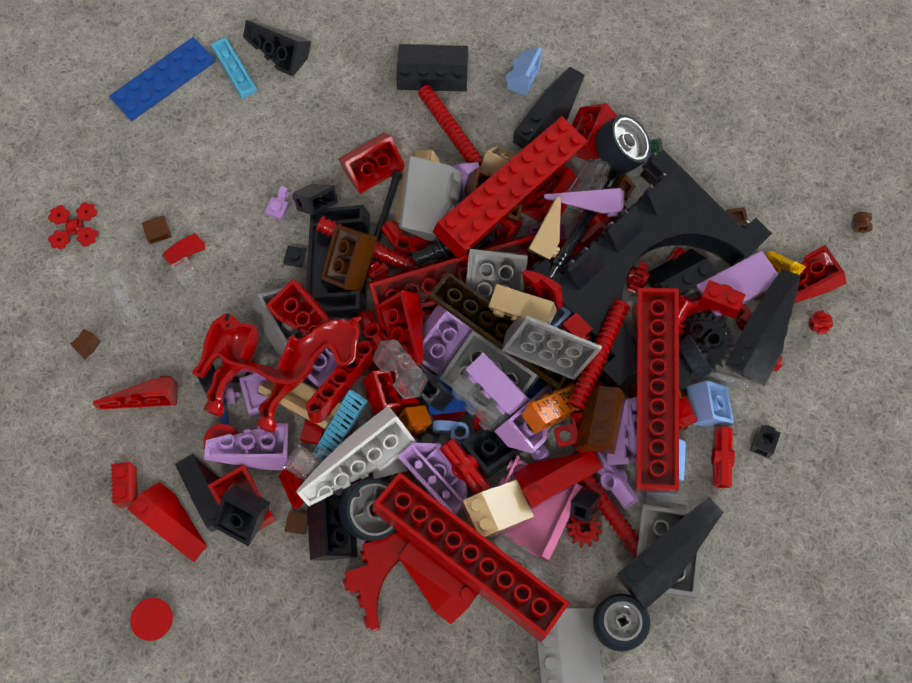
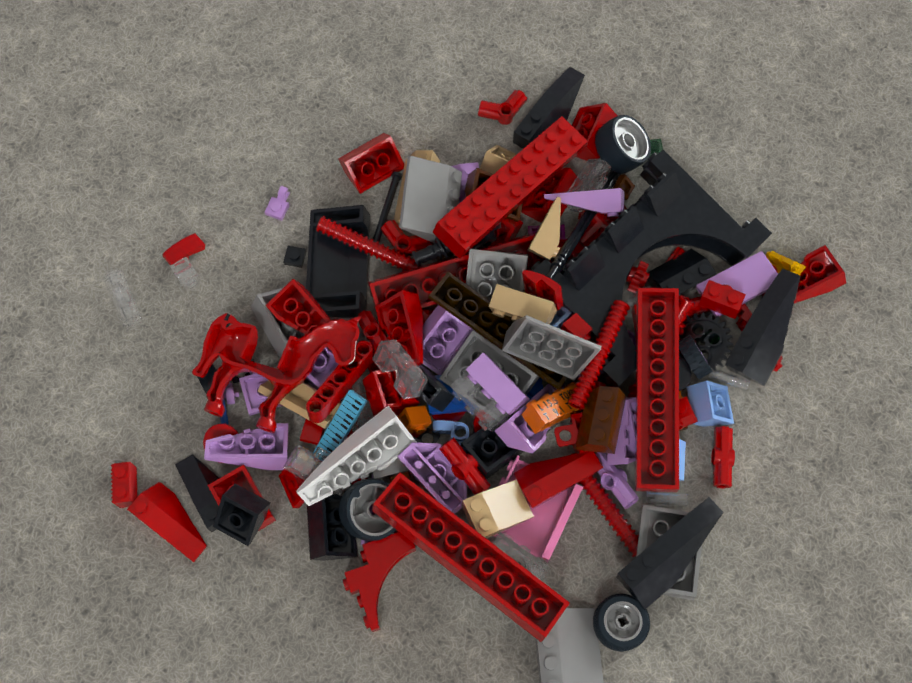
(73, 226): red plant -> none
(85, 343): reddish brown piece -> none
(151, 393): red wedge -> none
(151, 619): red piece -> none
(156, 229): reddish brown piece -> none
(162, 79): blue plate -> none
(233, 68): medium azure tile -> none
(281, 47): black wedge -> none
(296, 523): reddish brown tile -> none
(309, 199): black torso -> none
(348, 258): reddish brown slope -> none
(377, 270): red gear -> none
(433, 65): black slope -> none
(442, 589): red wedge -> none
(449, 125): red piece -> none
(510, 106): none -> red piece
(524, 71): light blue slope -> none
(541, 454): lavender piece -> none
(584, 537): red gear -> none
(585, 505): black brick -> none
(738, 215): reddish brown plate -> none
(760, 447): black brick -> none
(820, 322): red gear -> none
(862, 222): reddish brown wheel -> none

